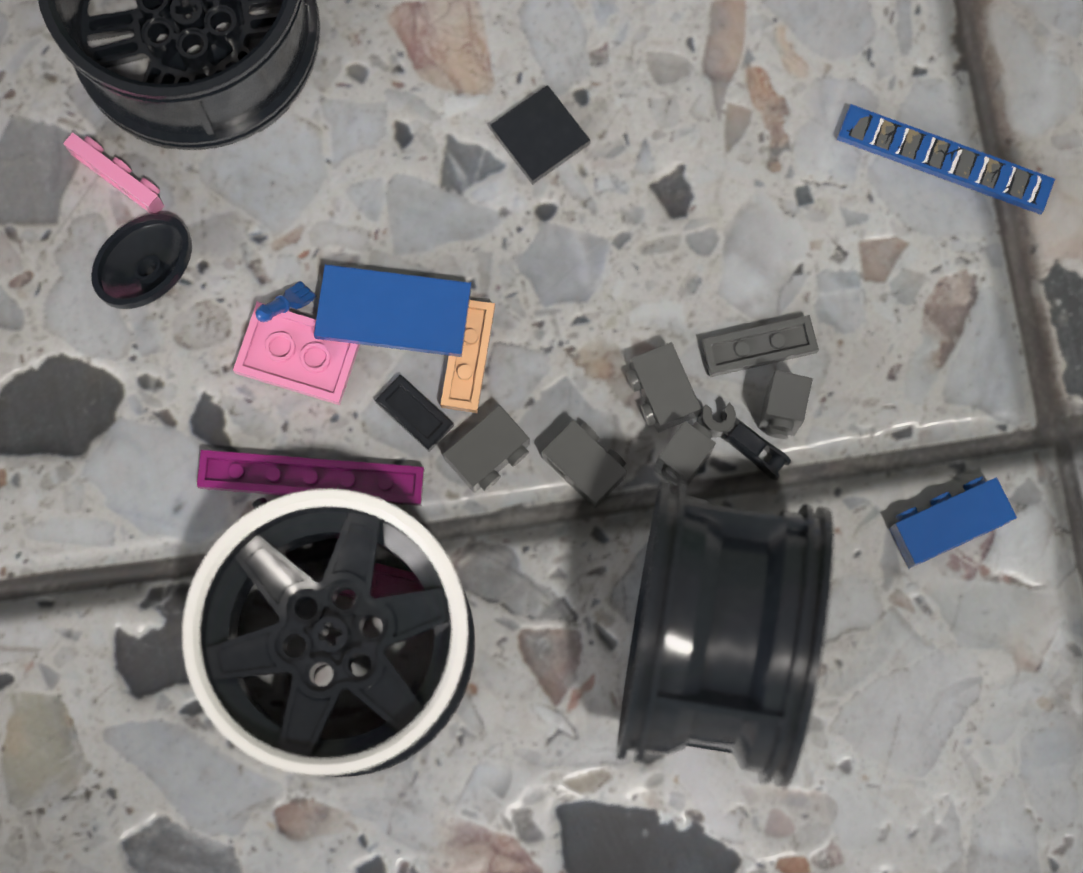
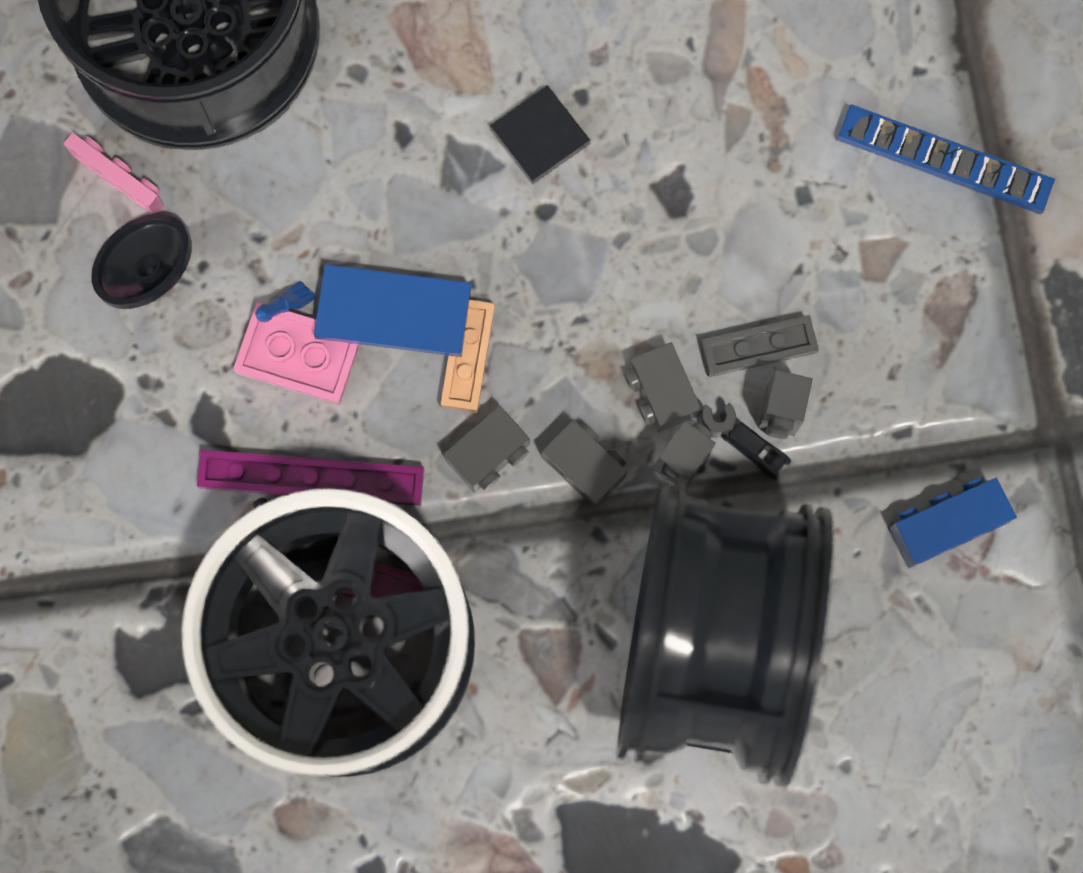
(414, 413): black tile -> none

